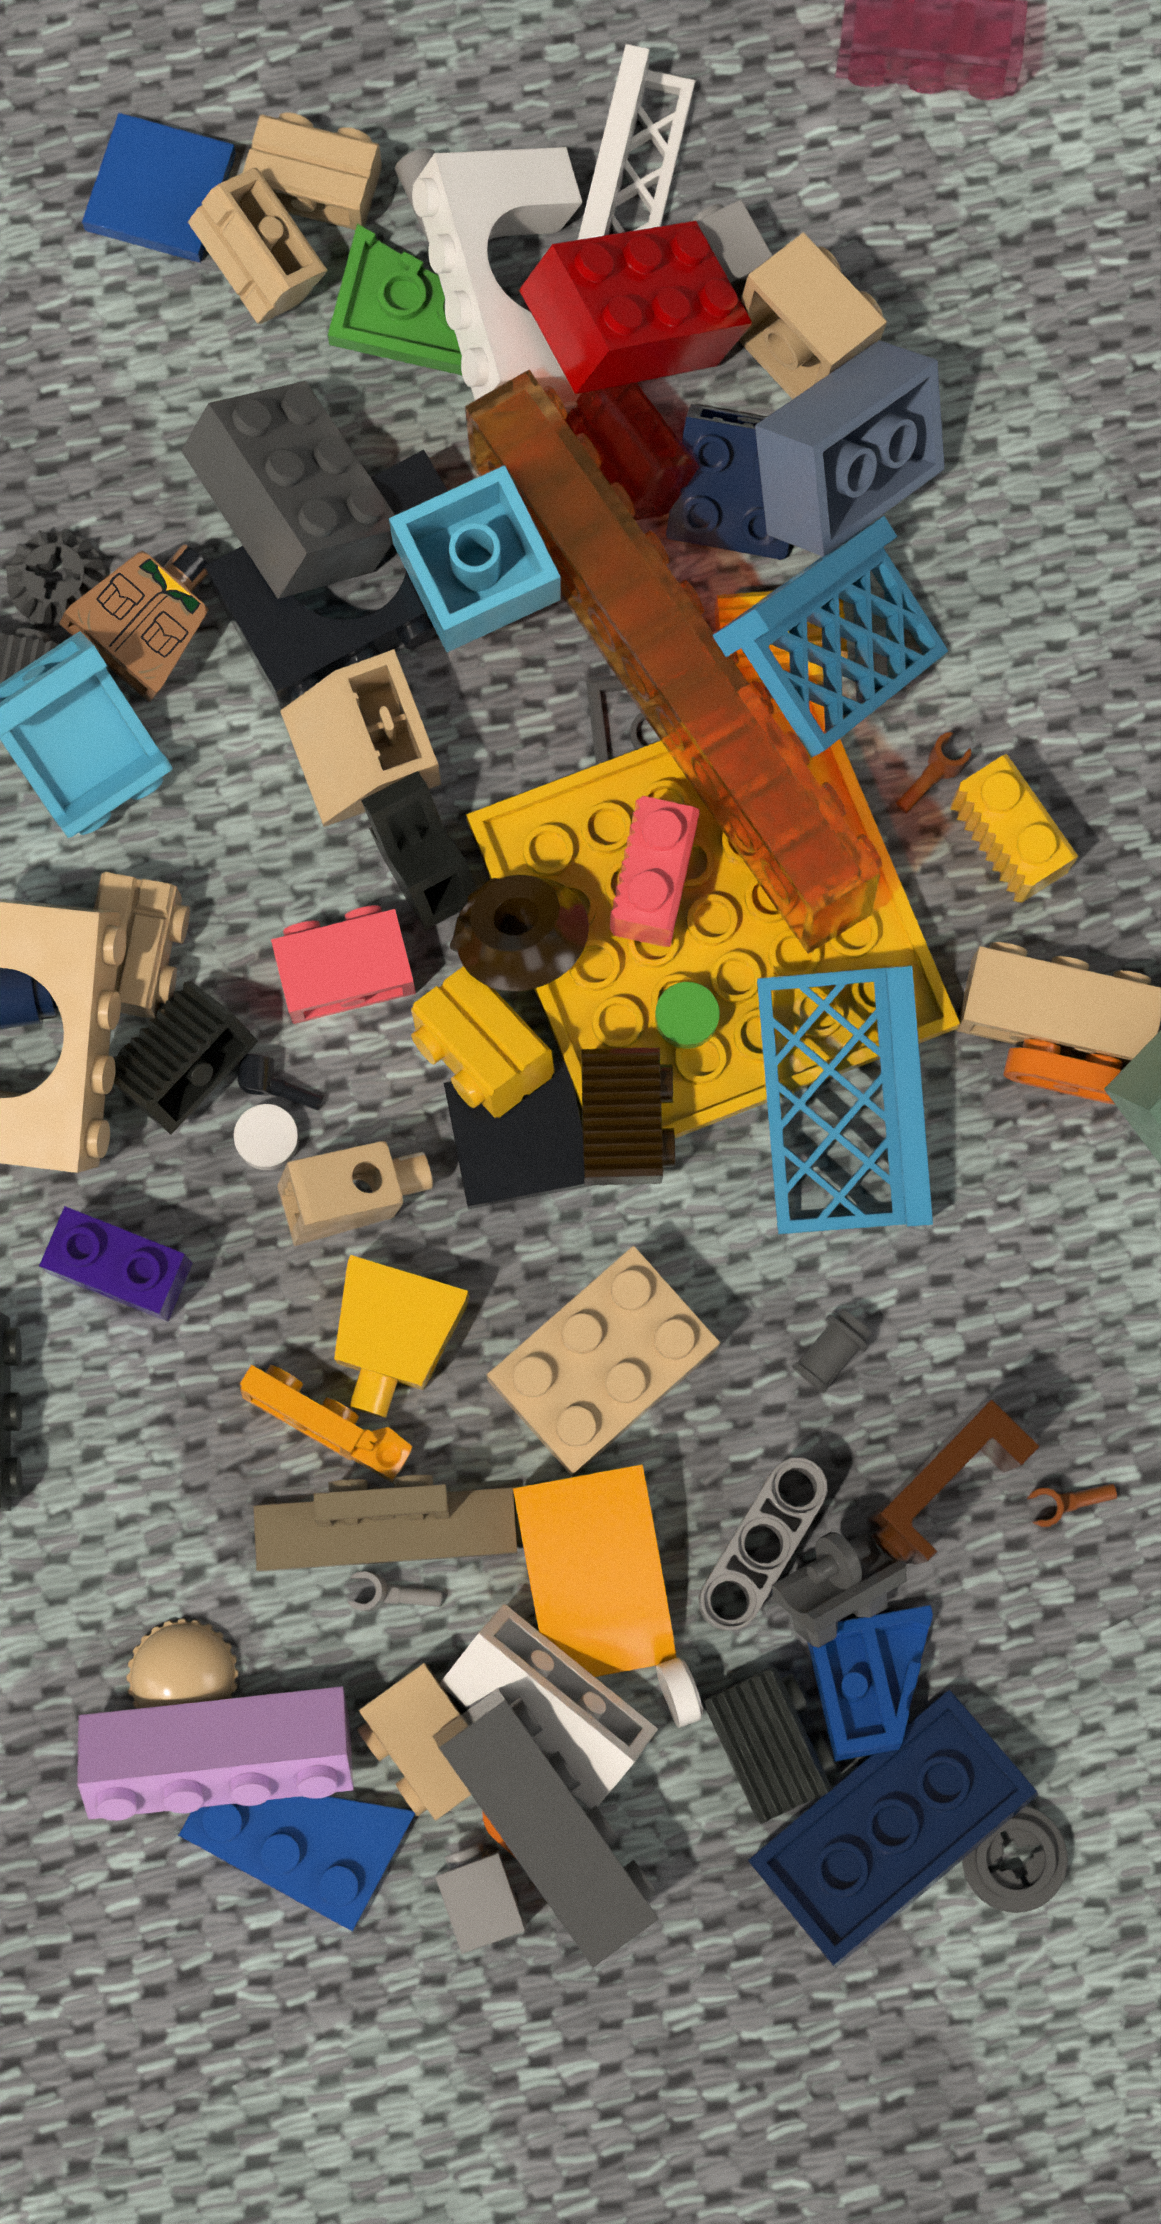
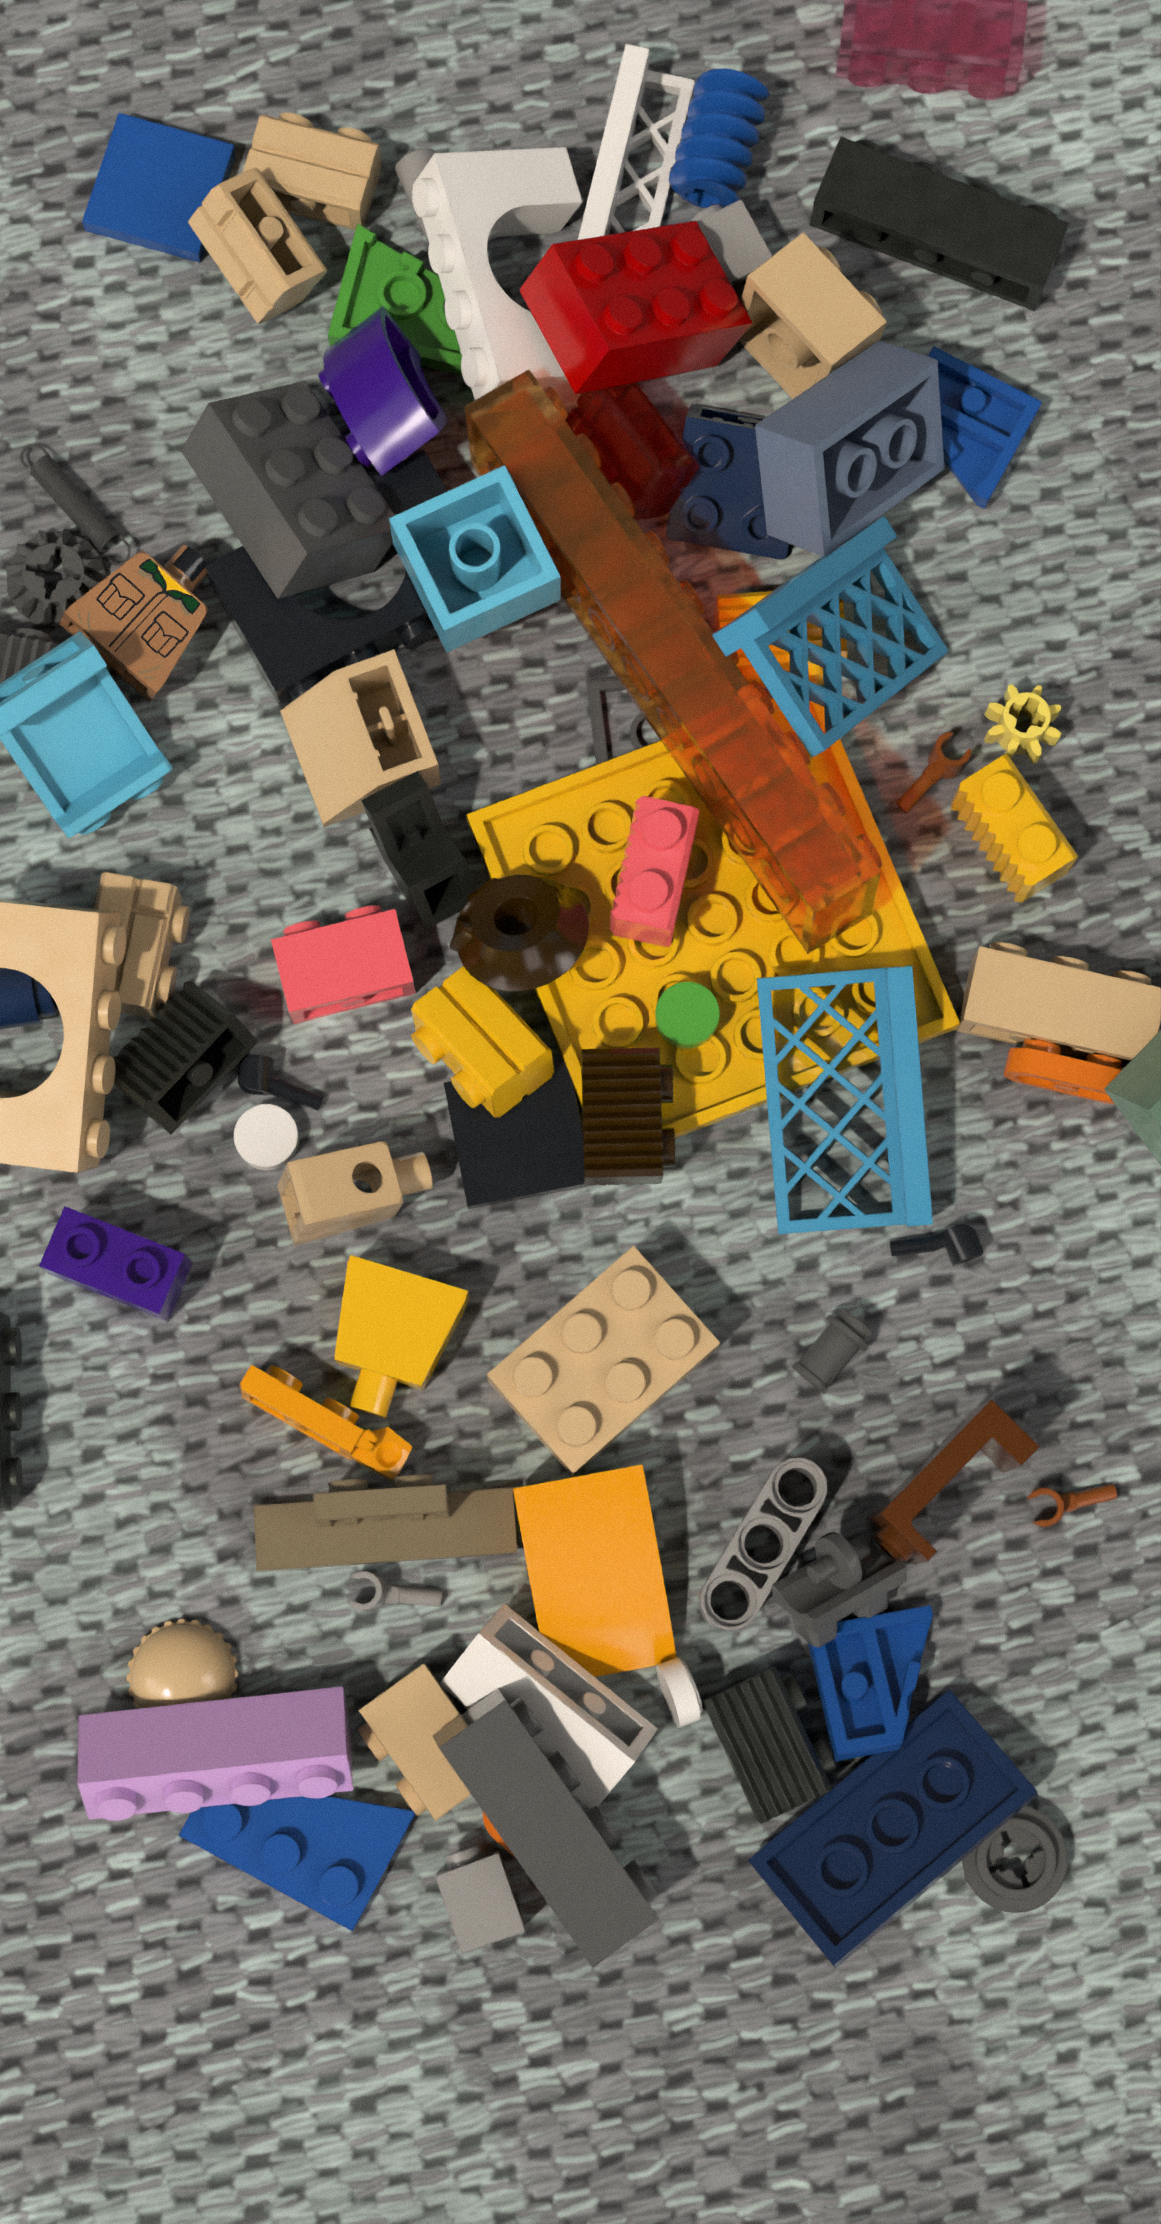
(74, 503): none -> dark grey piece
(381, 392): none -> dark purple brick
(718, 138): none -> blue piece
(938, 222): none -> pearl dark grey brick
(960, 1243): none -> black hand
(980, 424): none -> blue wing
(1006, 717): none -> light yellow gear

